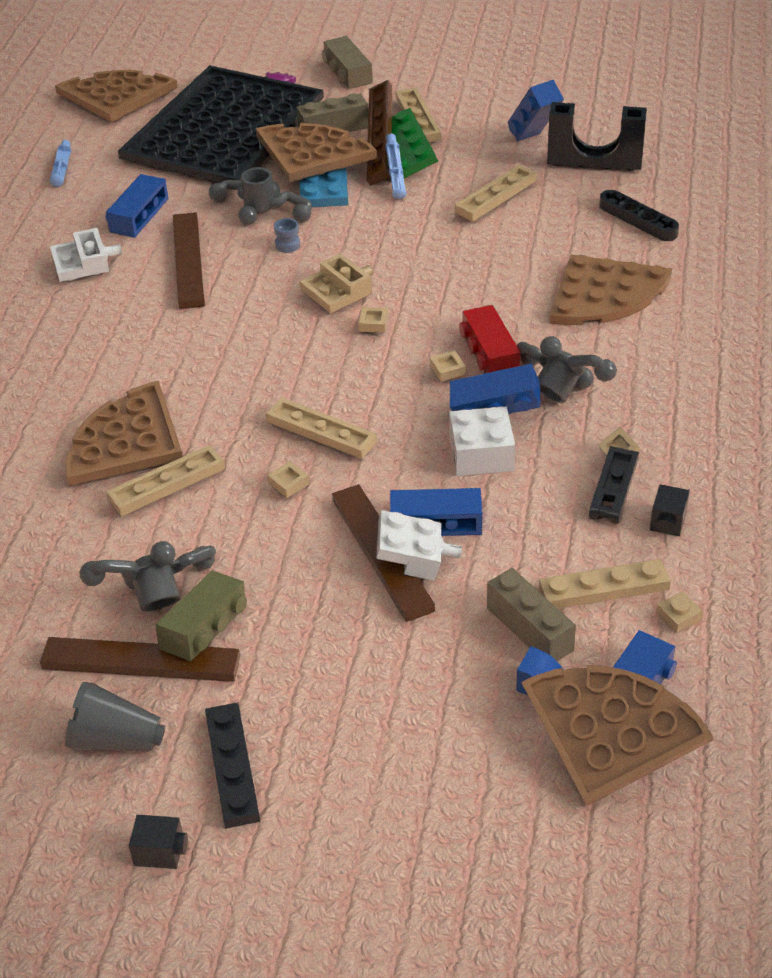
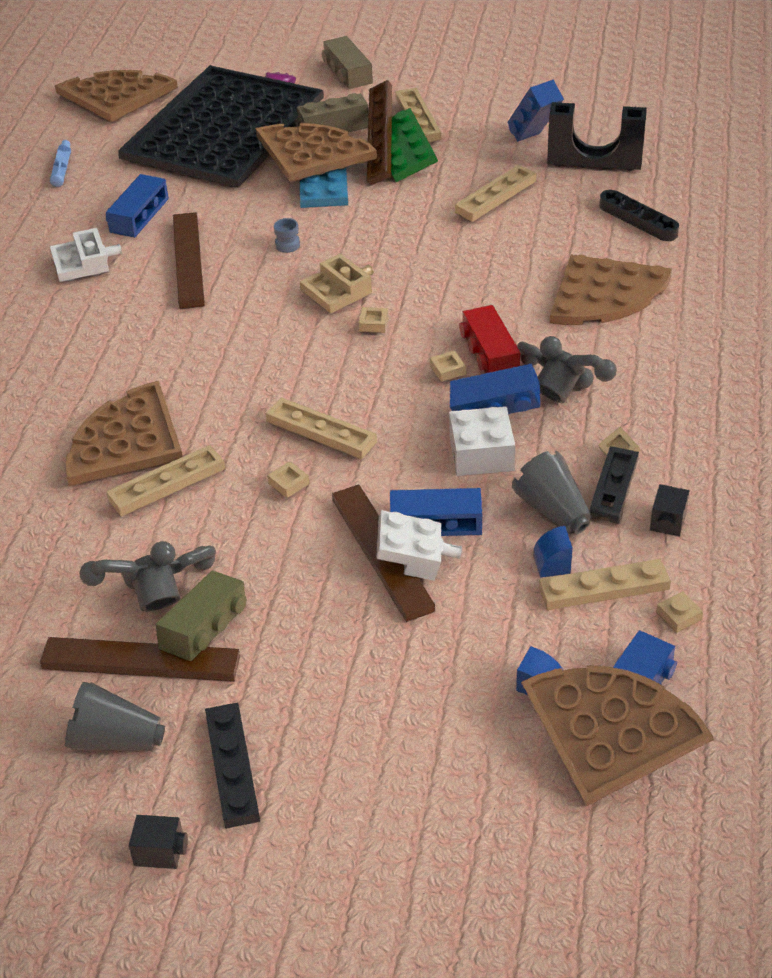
(260, 195): dark grey wheel -> none
(395, 167): light blue piece -> none
(530, 614): dark tan brick -> none
(553, 492): none -> dark grey cone
(553, 553): none -> blue brick

